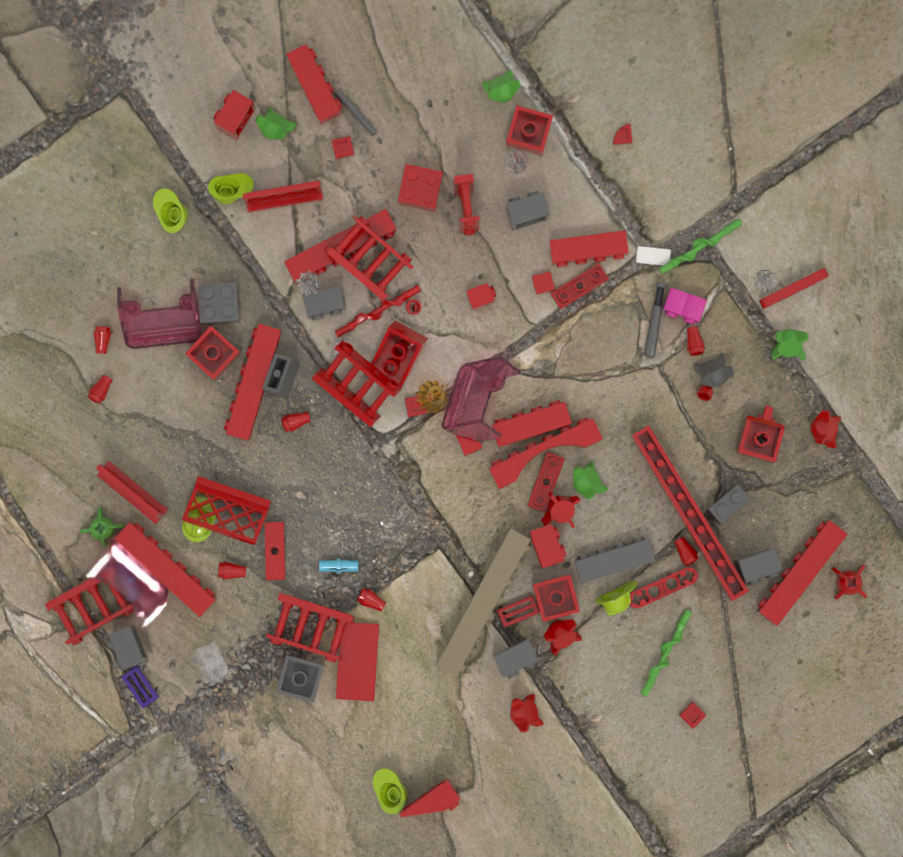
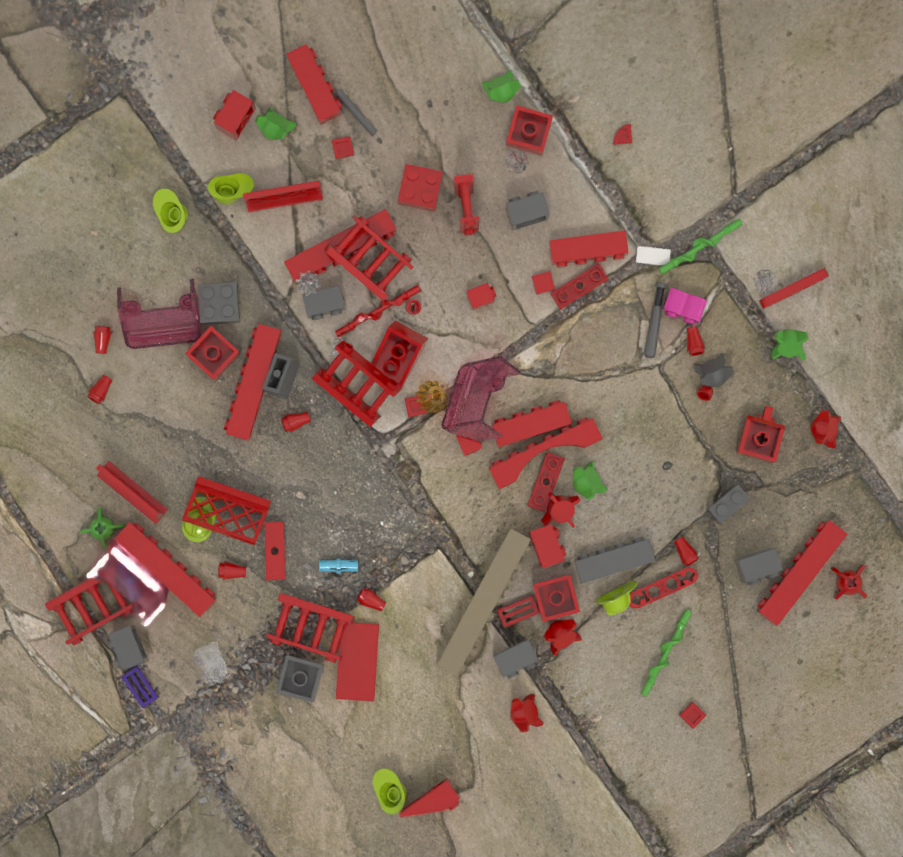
(689, 513): red brick -> none

